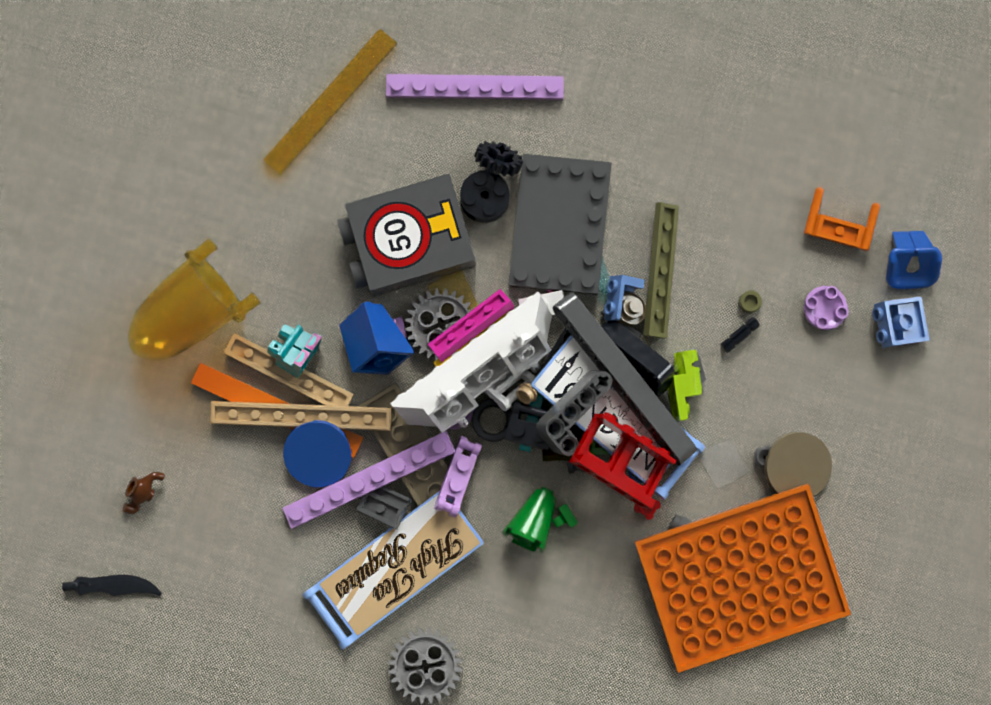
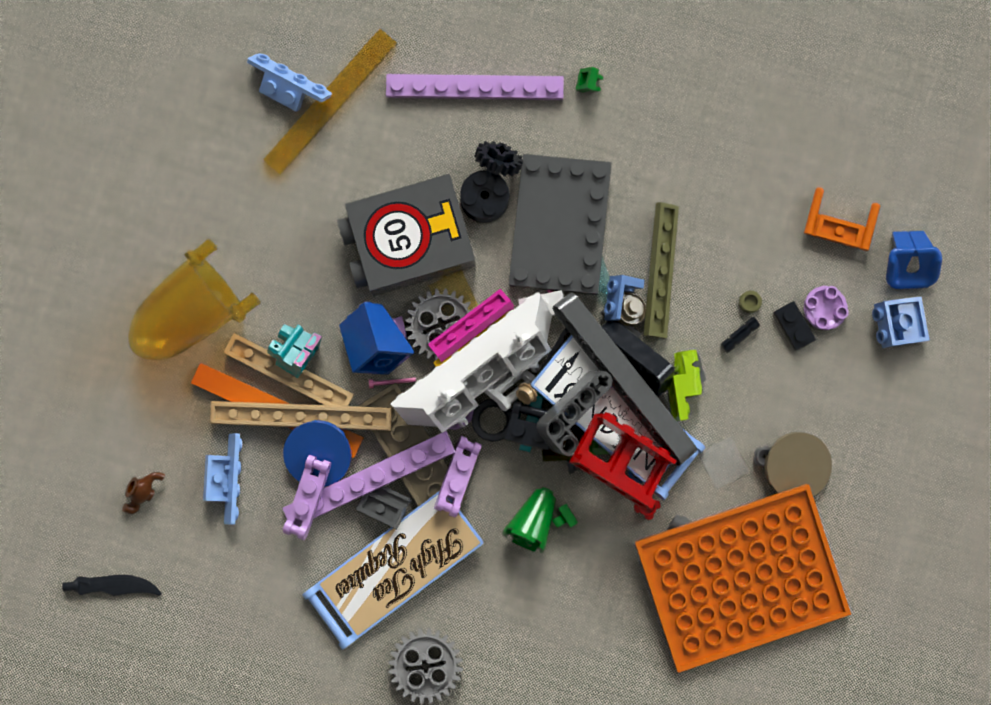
(222, 477): none -> light blue bracket
(285, 85): none -> light blue bracket
(307, 497): none -> lavender plate
(386, 382): none -> bright pink piece
(587, 80): none -> green tile
(794, 325): none -> black plate

